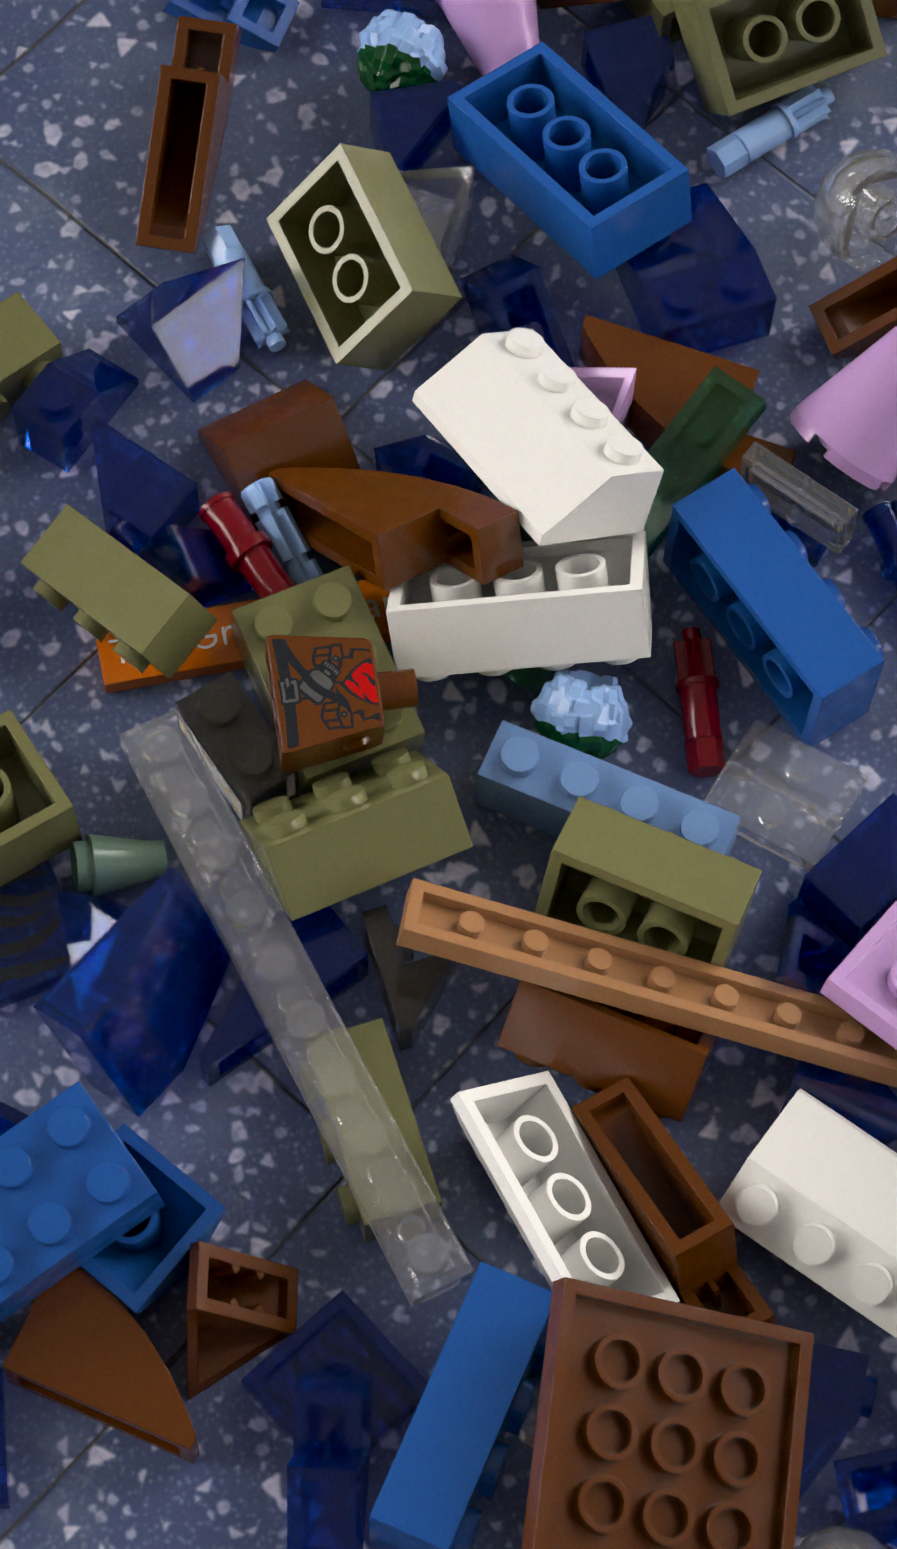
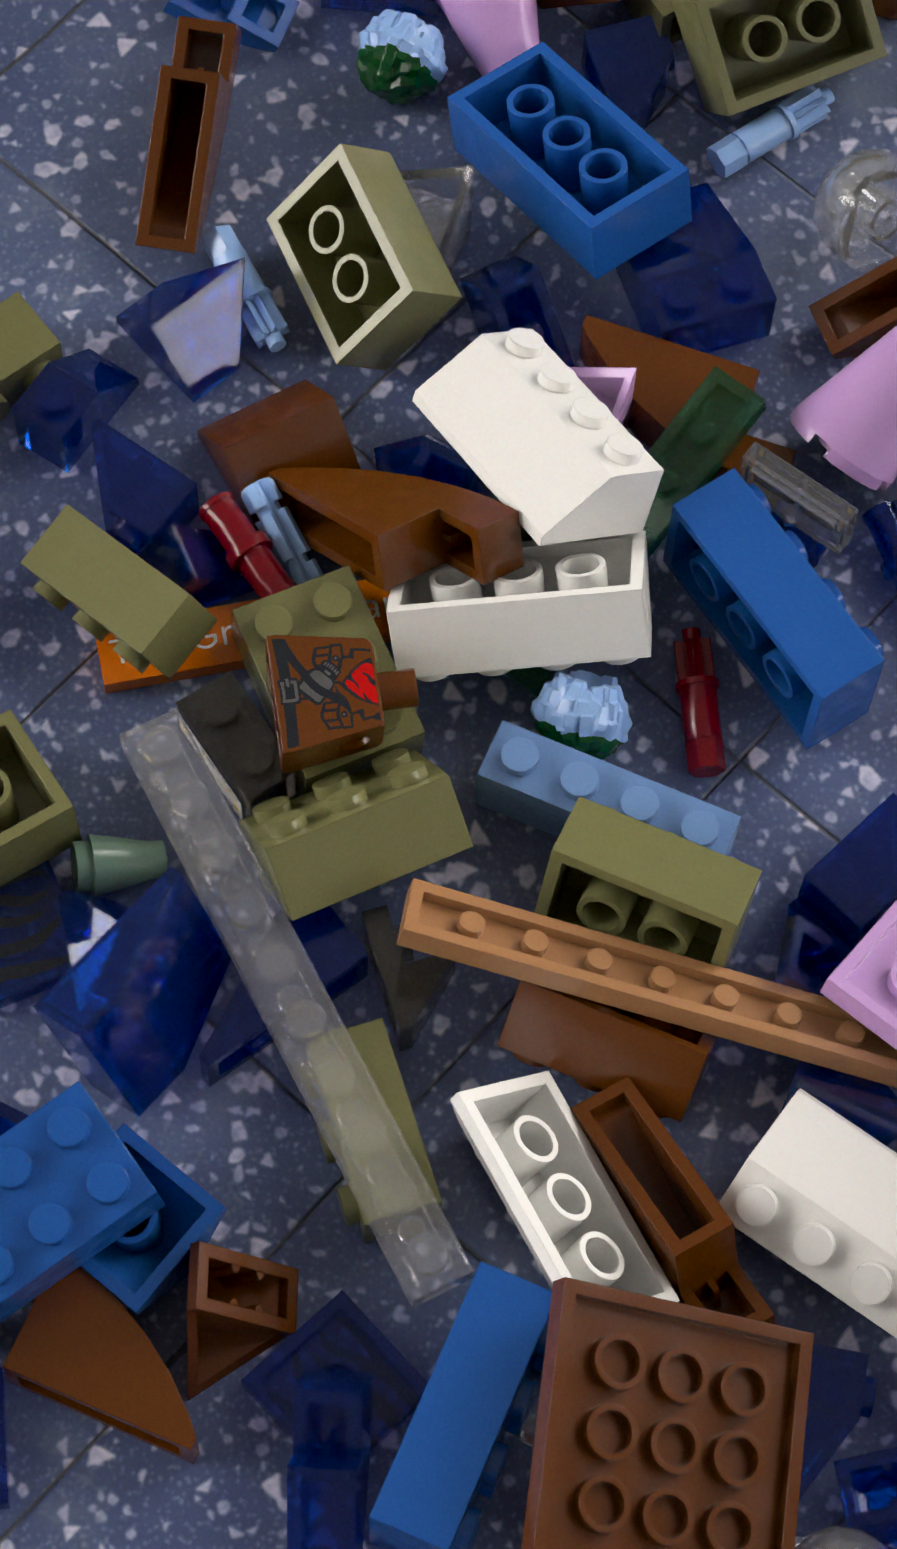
(411, 121): clear blue slope -> none
(786, 794): clear slope -> none

